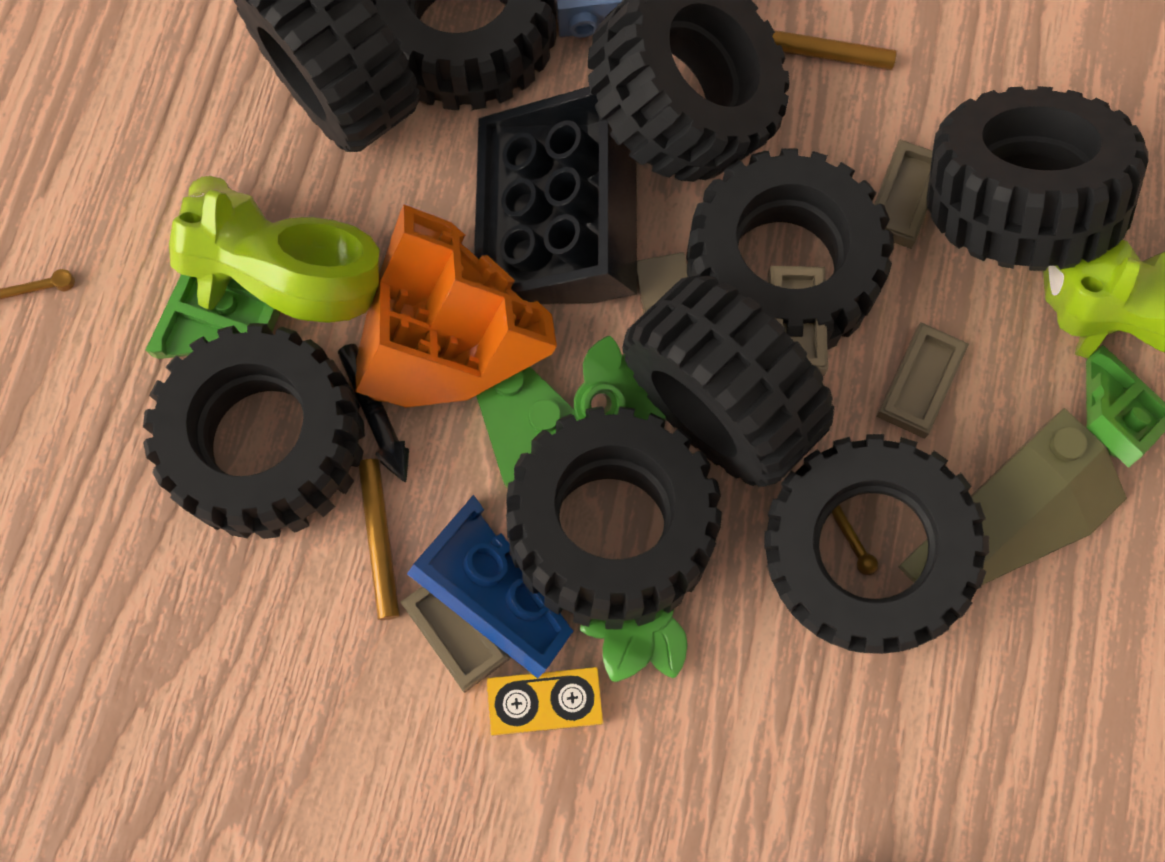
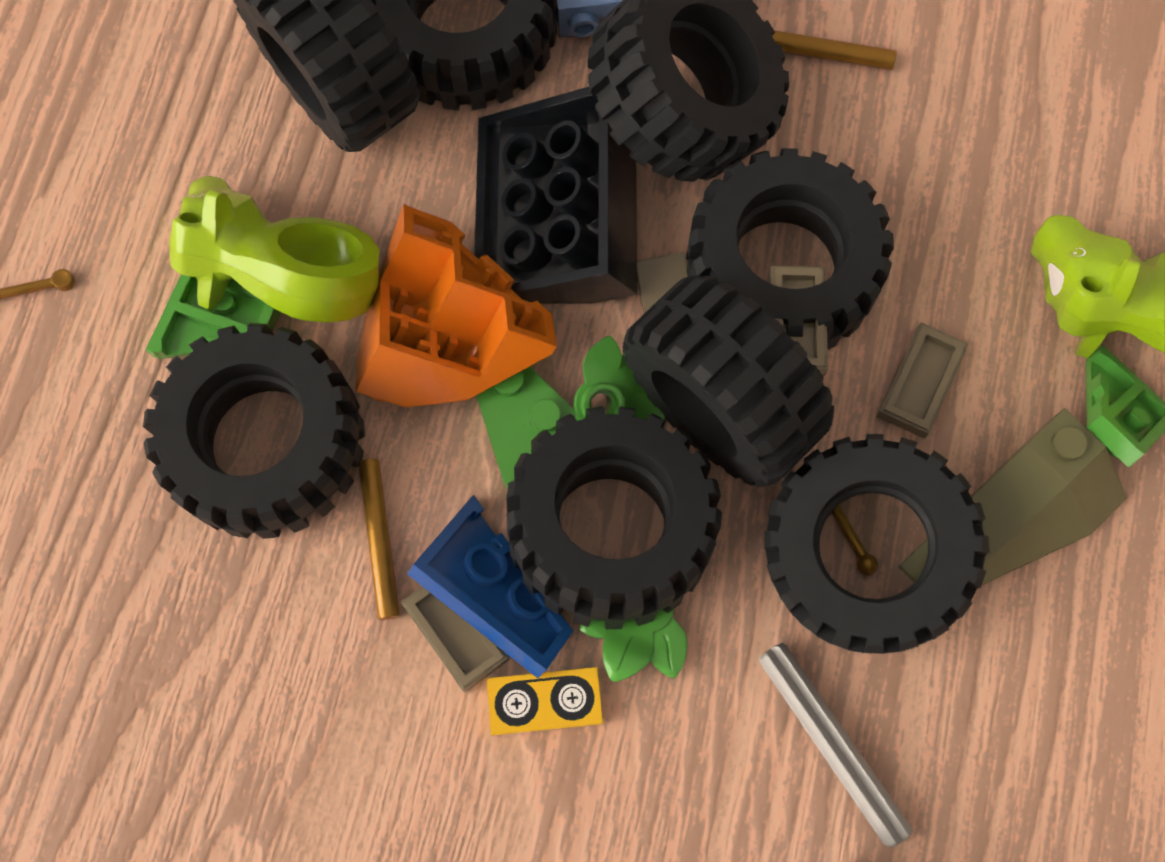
(392, 451): black piece -> none
(836, 746): none -> light grey axle
(905, 191): dark tan tile -> none
(1036, 177): black tyre -> none

